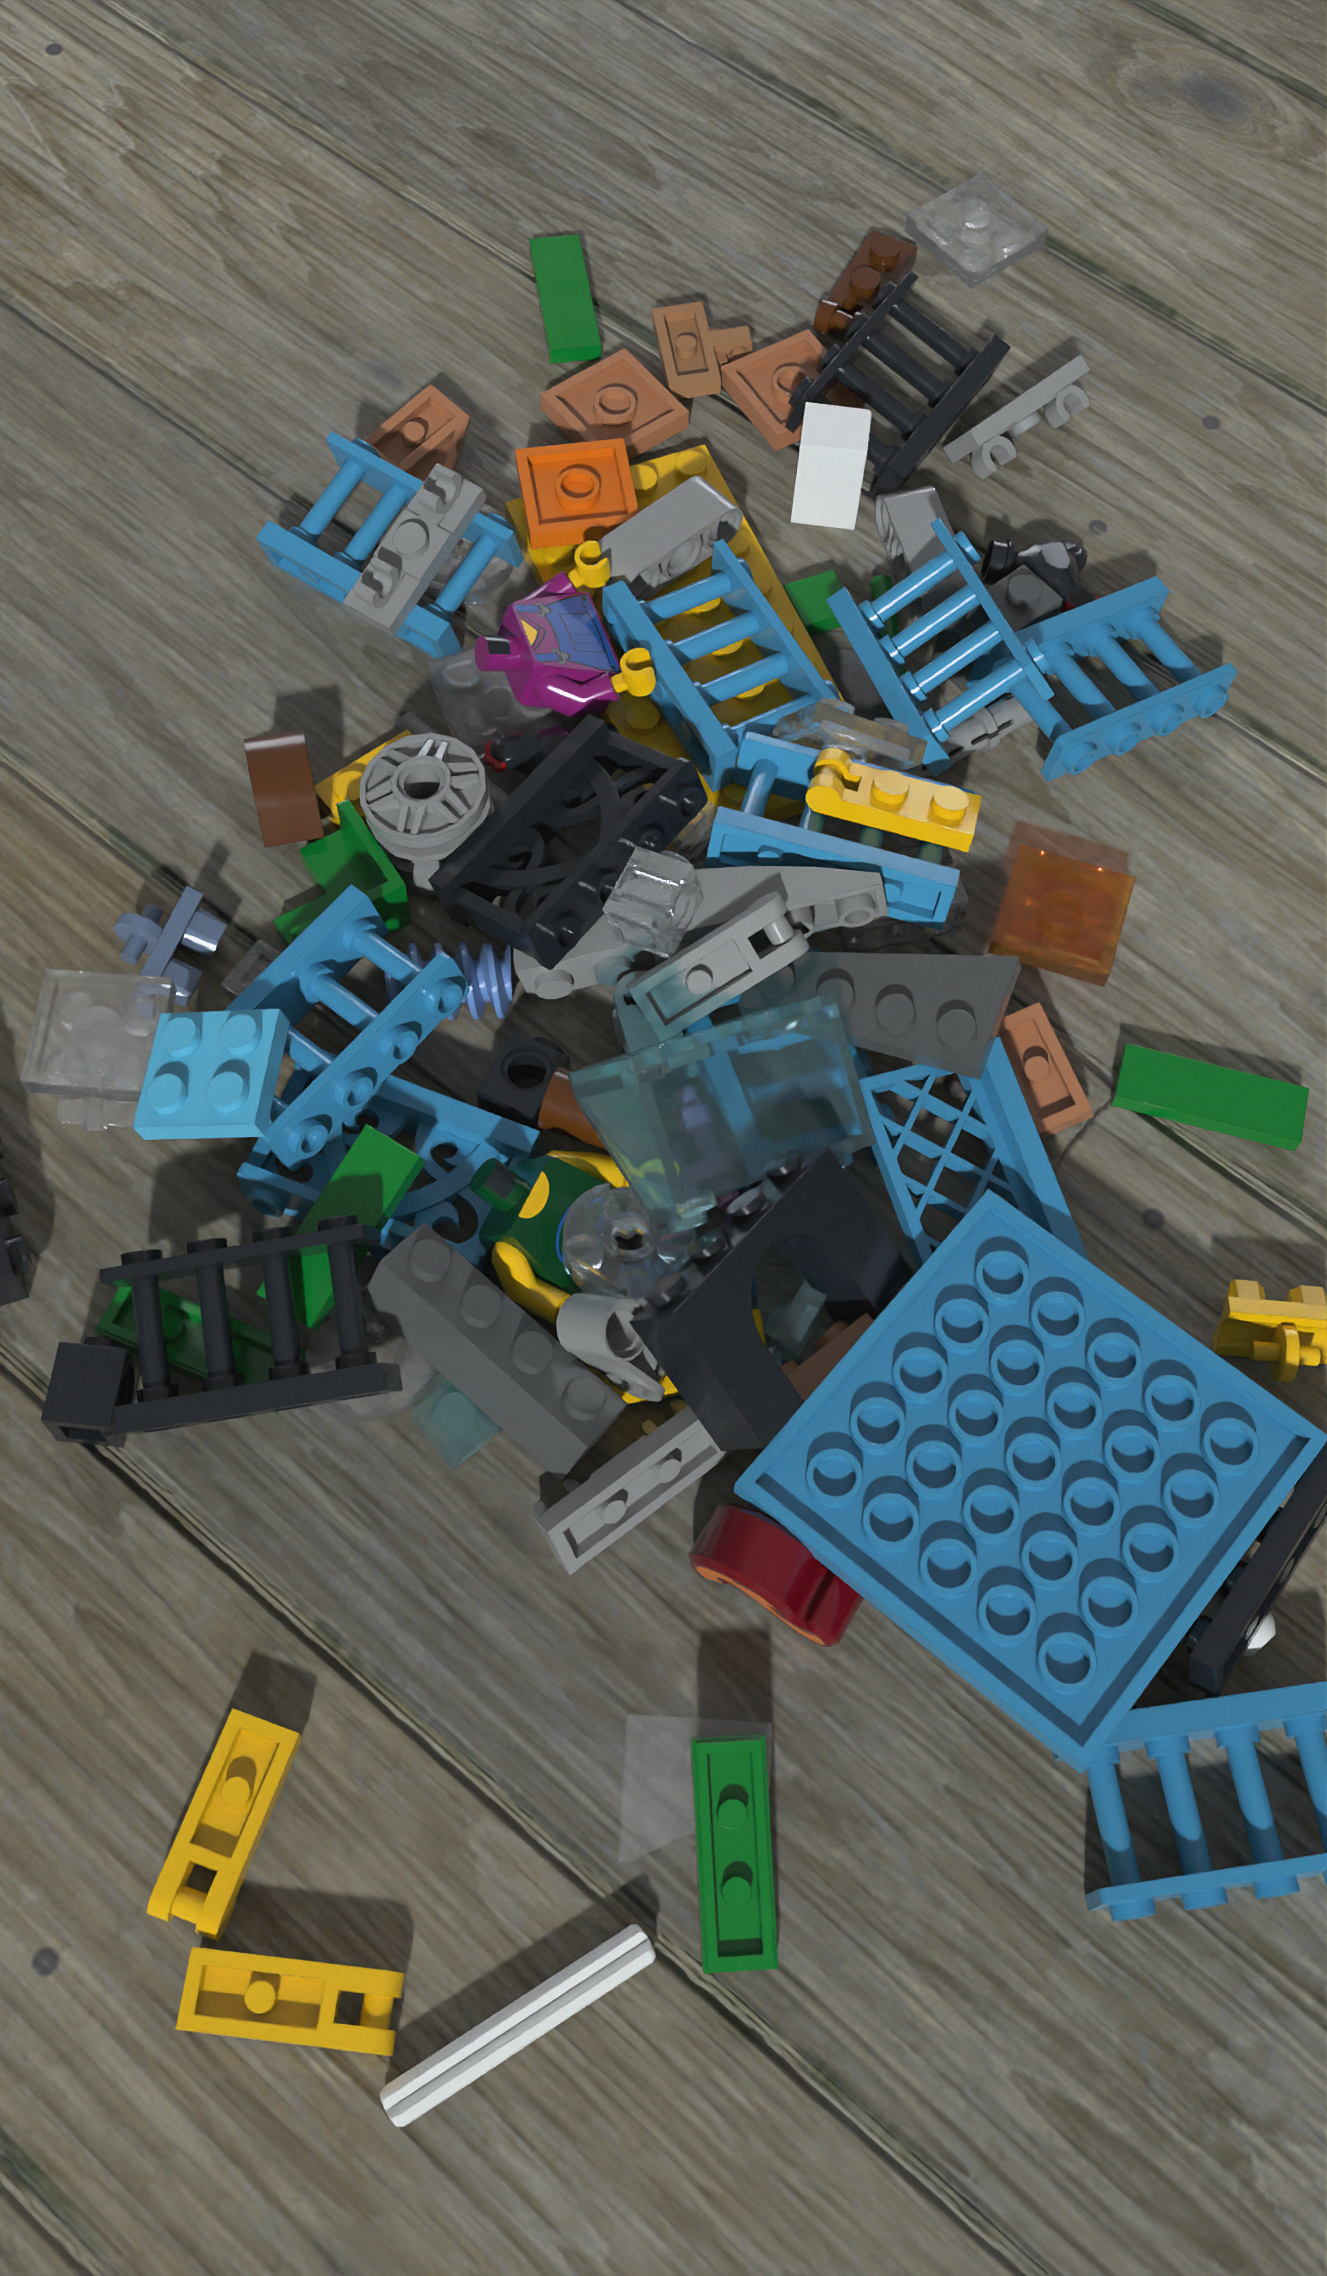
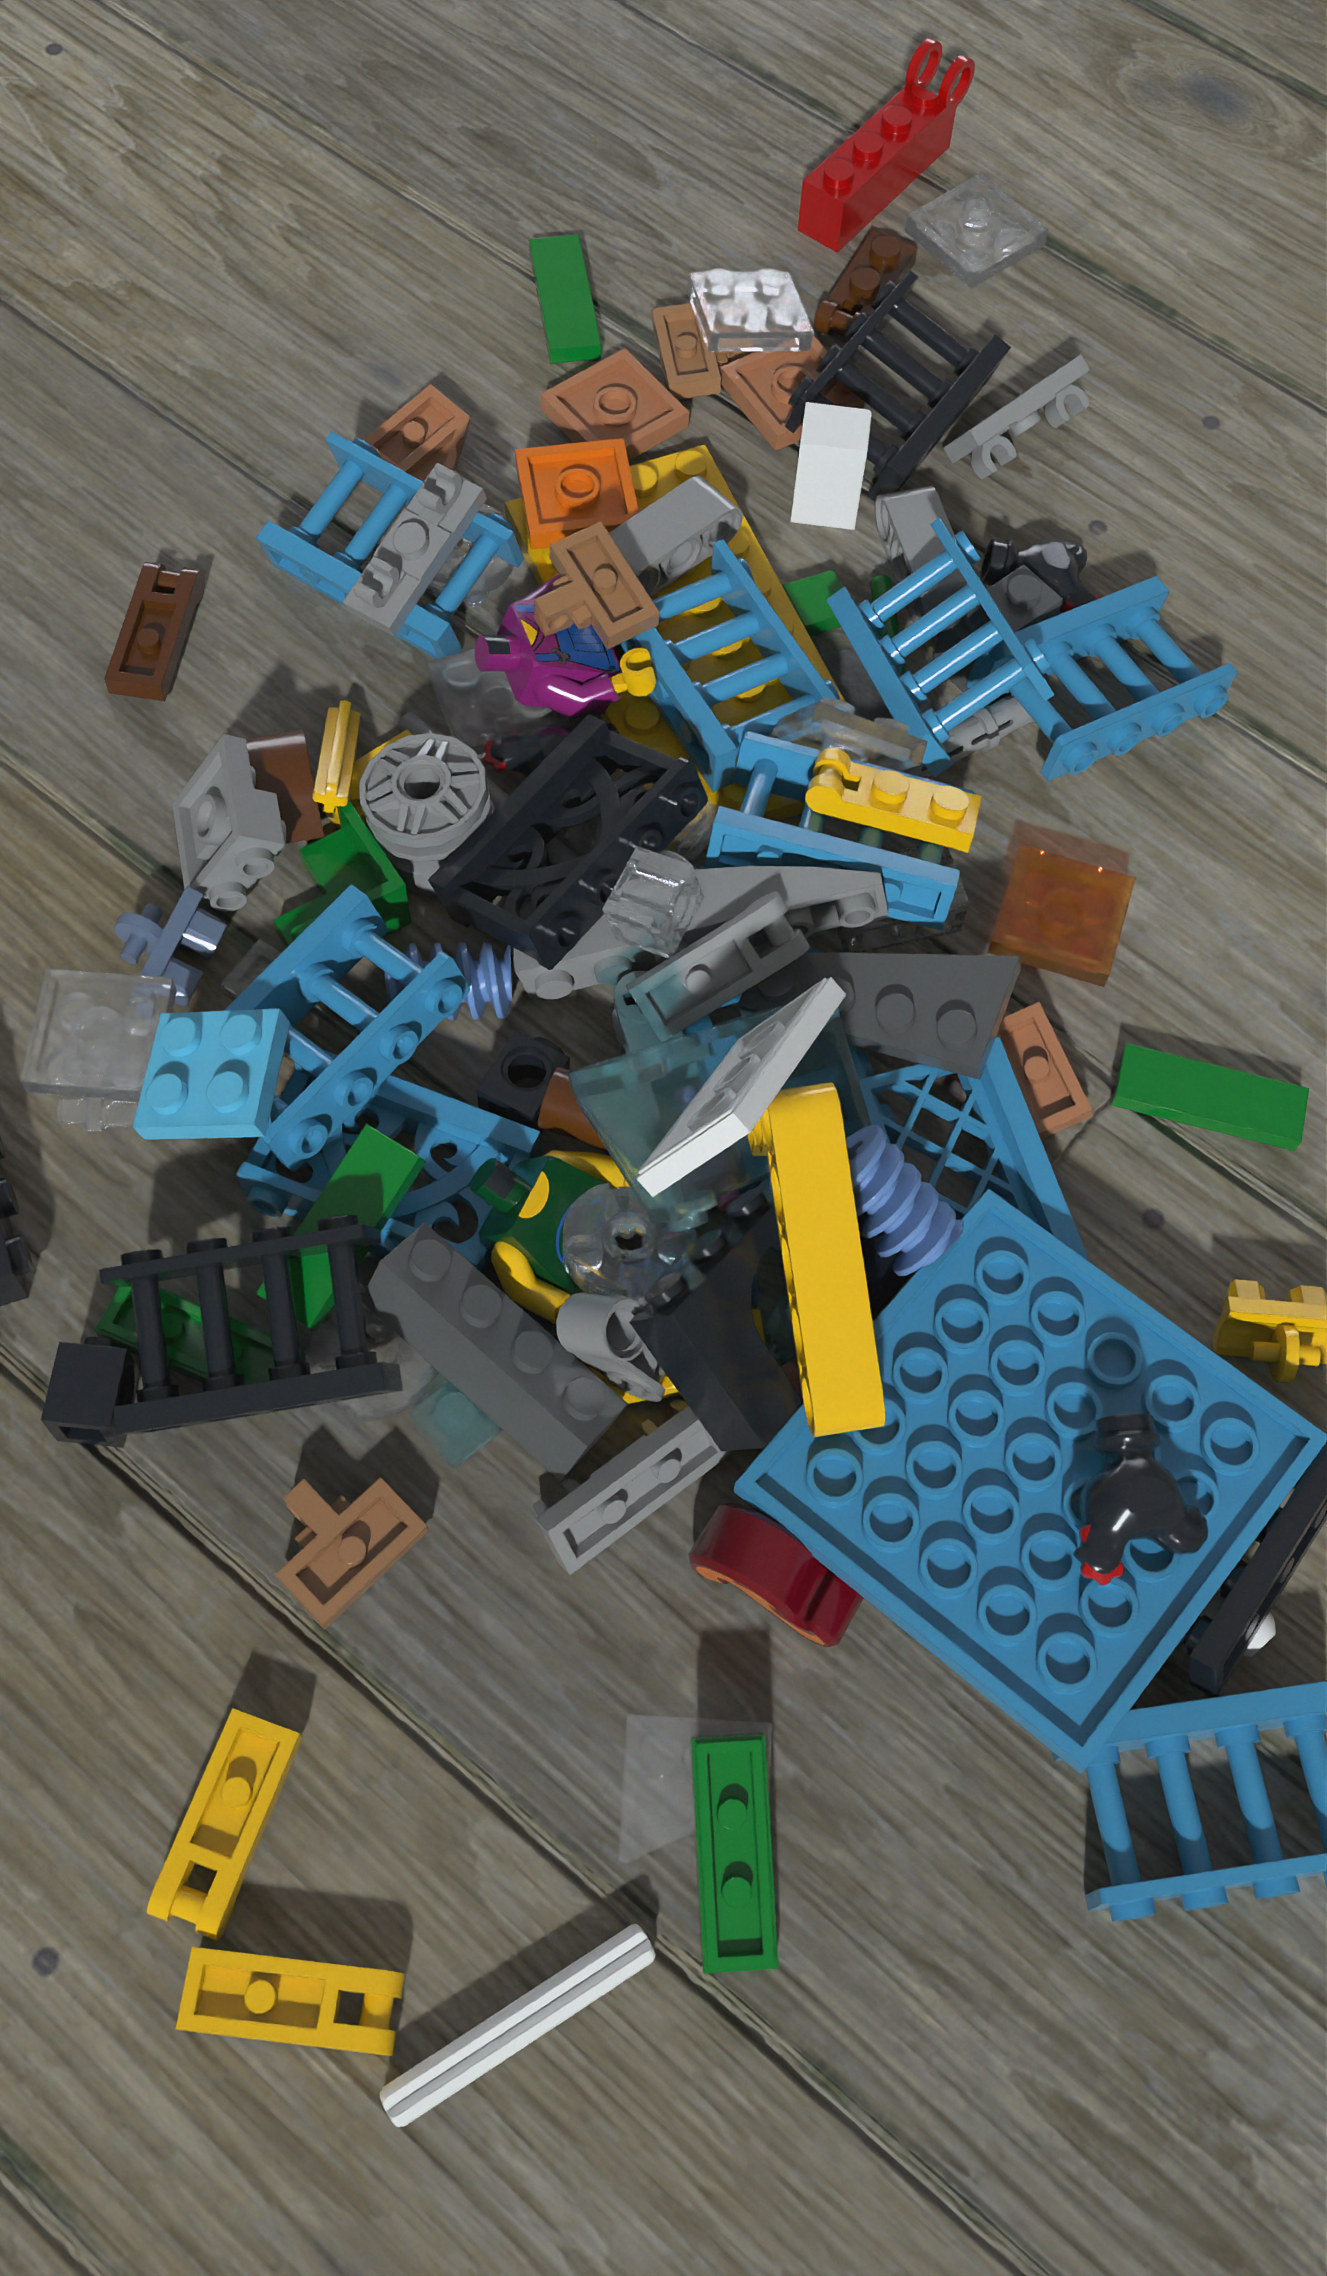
(154, 631): none -> reddish brown plate
(226, 827): none -> light grey plate
(337, 757): none -> yellow axle
(345, 1546): none -> medium nougat hinge
(595, 590): none -> medium nougat hinge
(741, 1087): none -> white tile
(749, 311): none -> clear plate
(822, 1258): none -> yellow beam
(884, 152): none -> red hinge
(898, 1203): none -> medium blue piece
(1132, 1500): none -> black animal

